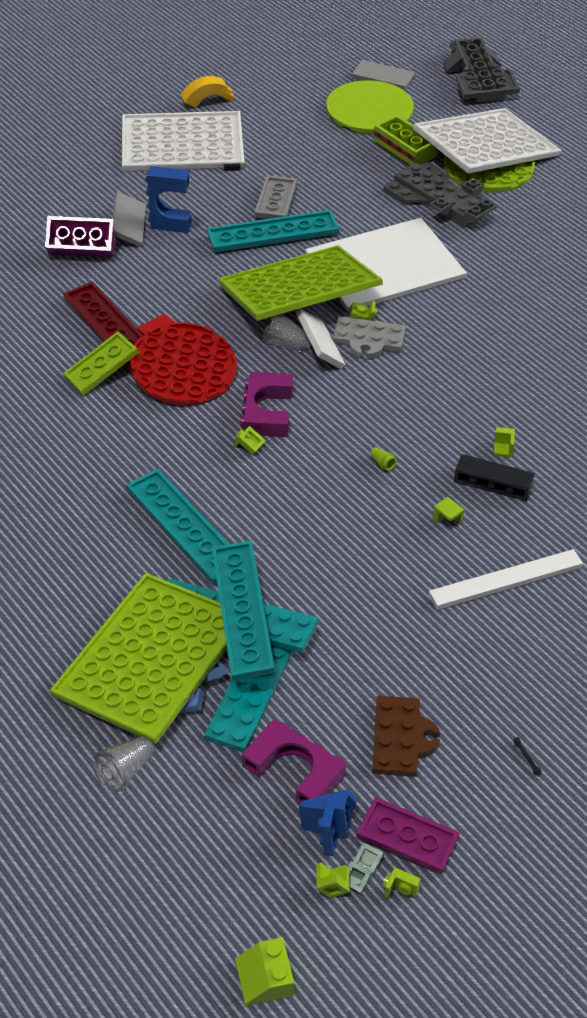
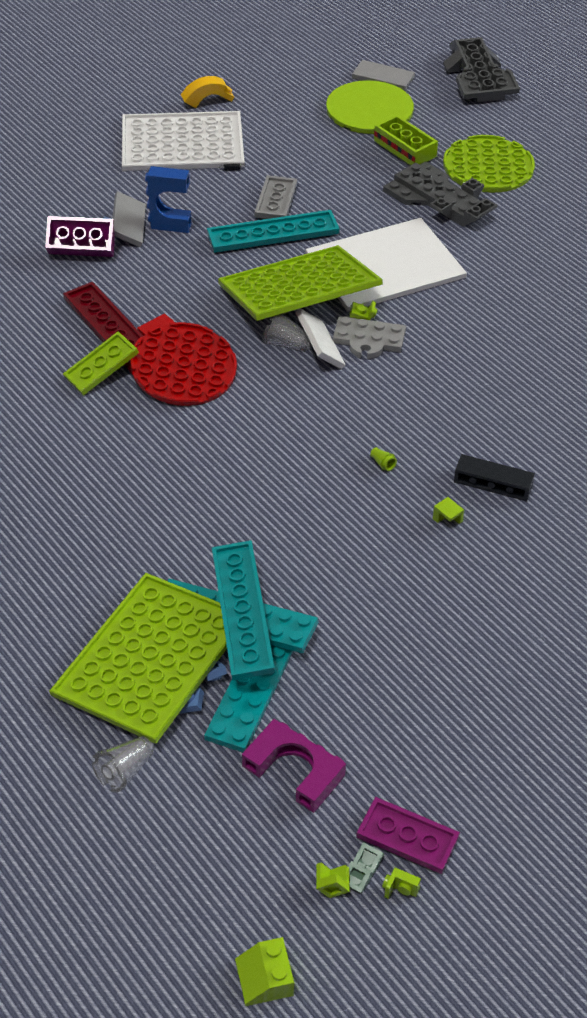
(178, 519): teal plate -> none
(249, 439): lime bracket -> none
(262, 387): magenta arch -> none
(328, 816): blue piece -> none
(401, 736): reddish brown plate -> none
(486, 140): white tile -> none
(504, 442): lime panel -> none
(505, 579): white tile -> none
(536, 770): black hinge -> none

